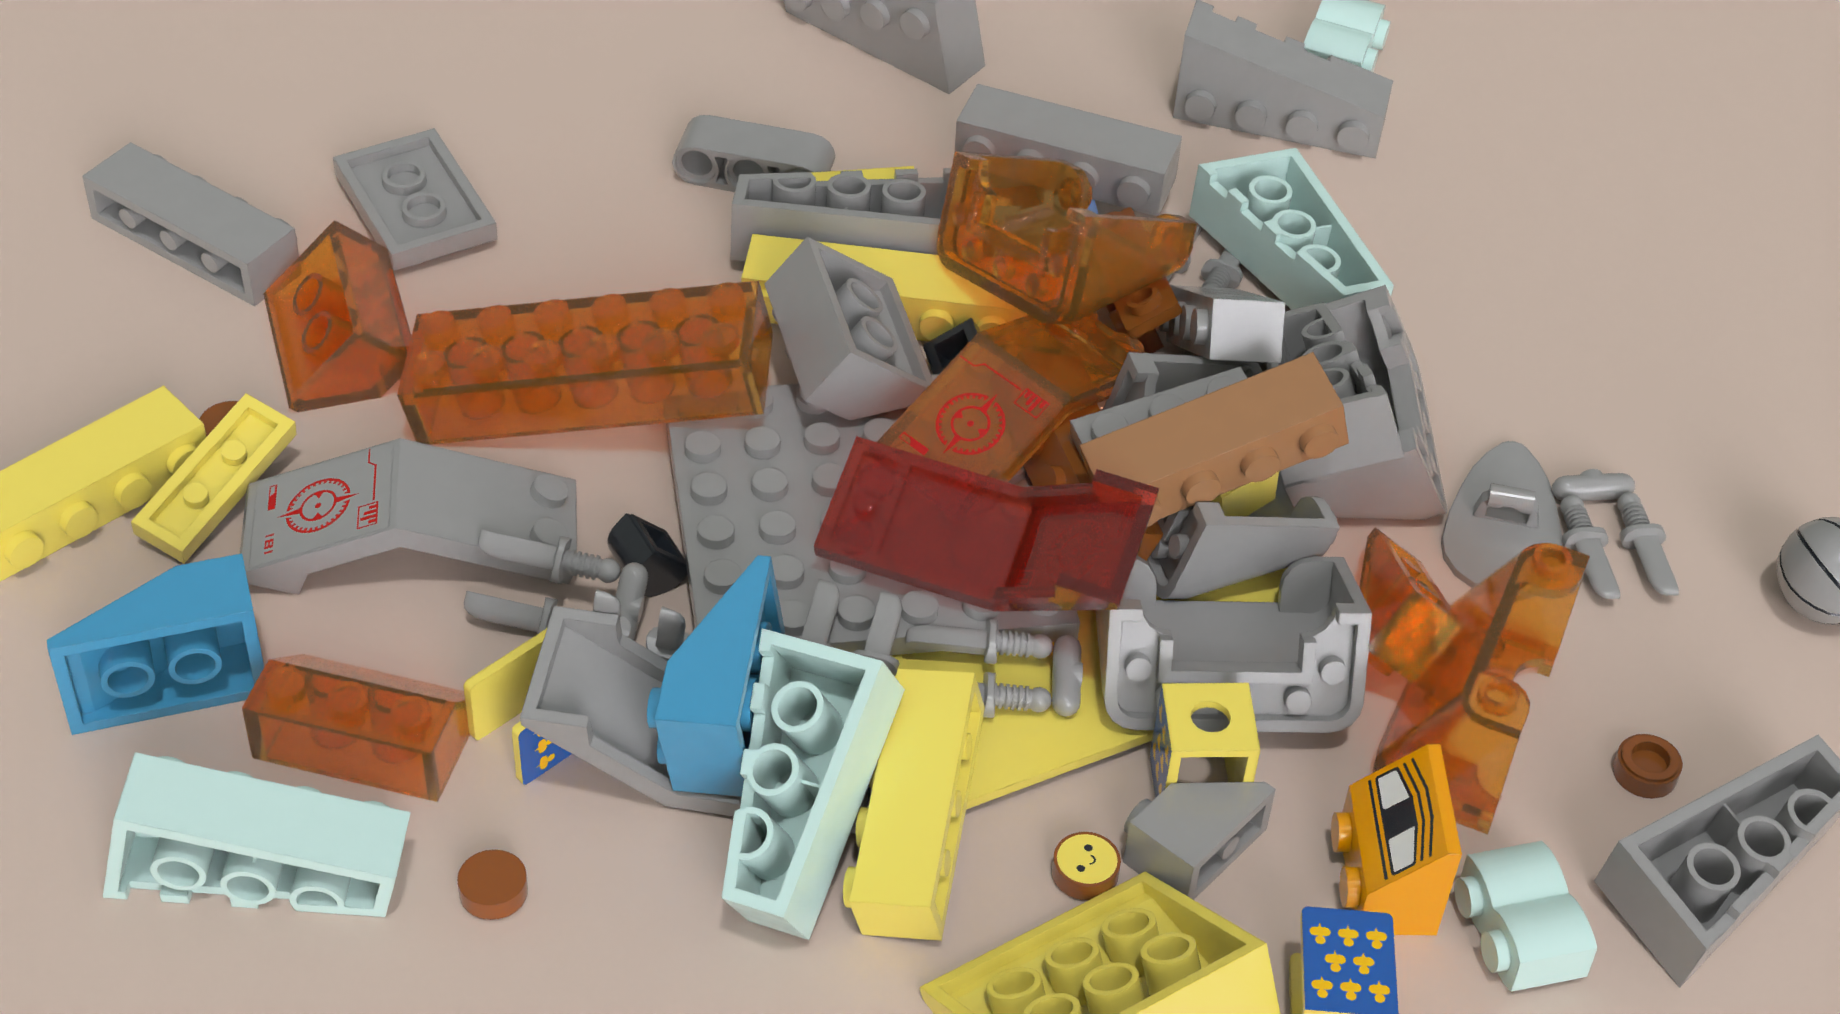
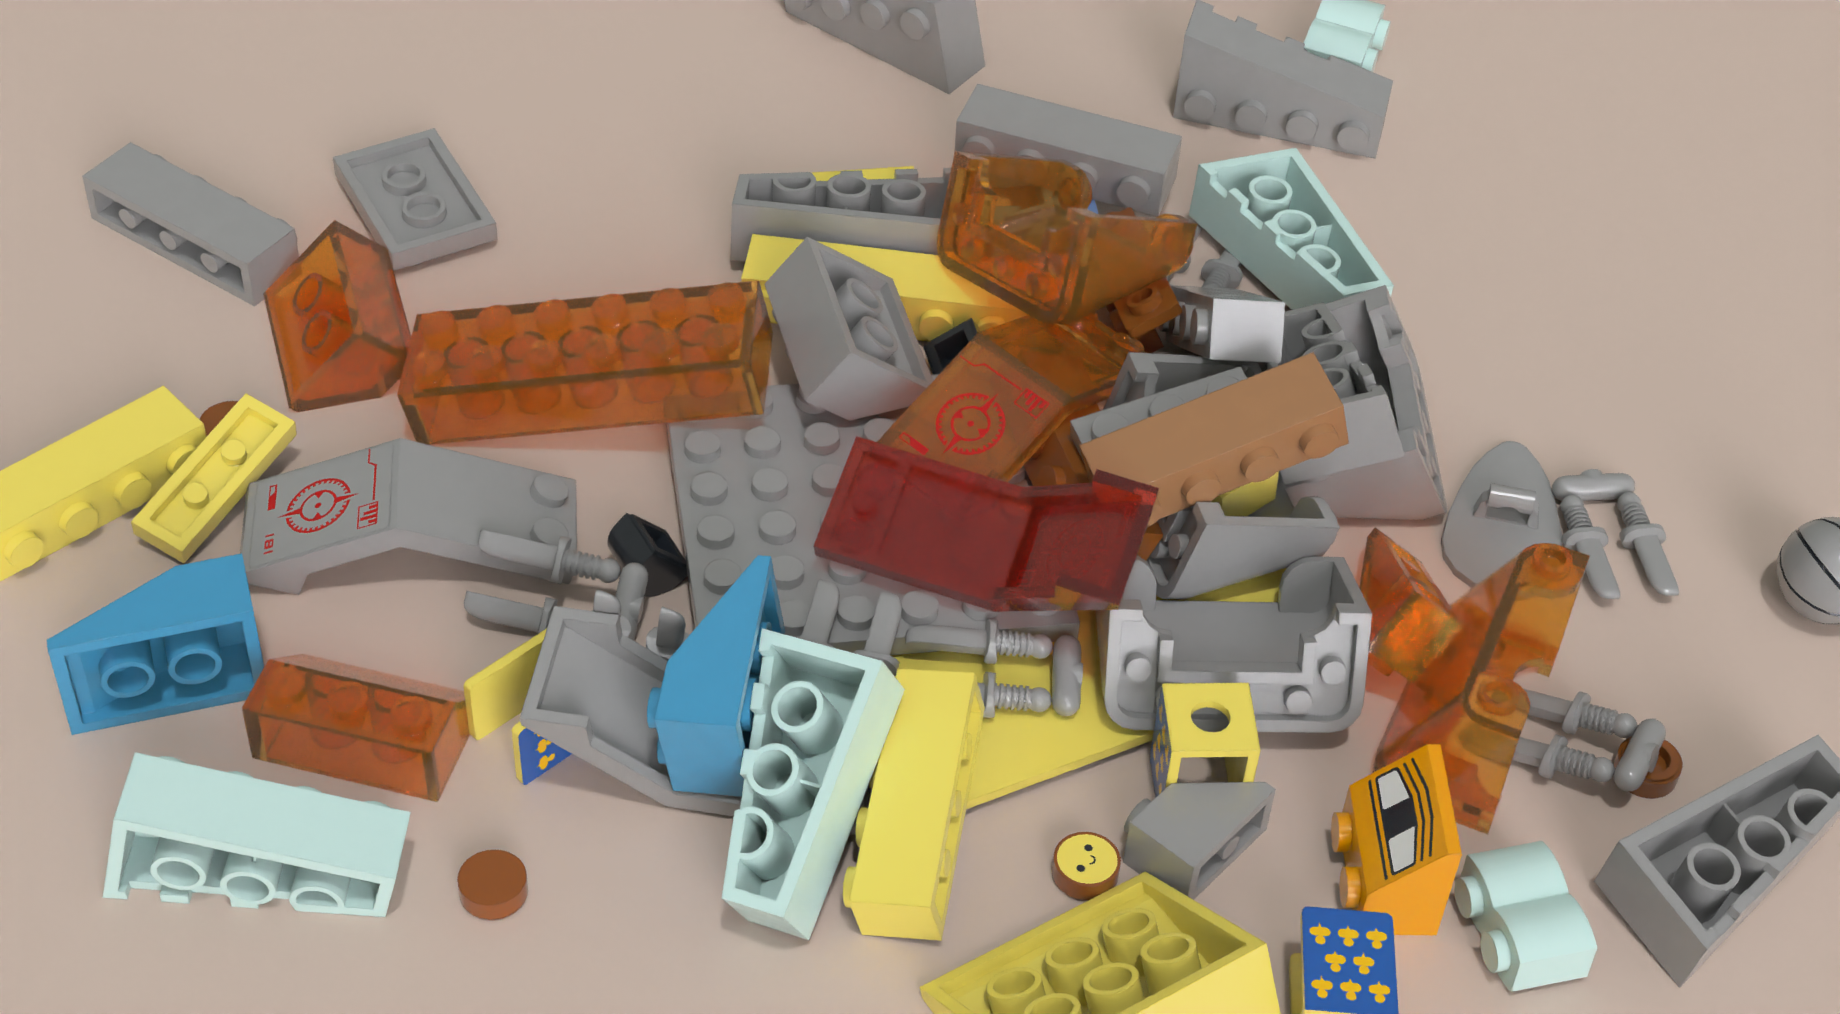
(722, 148): light grey beam -> none
(1633, 766): none -> light grey piece

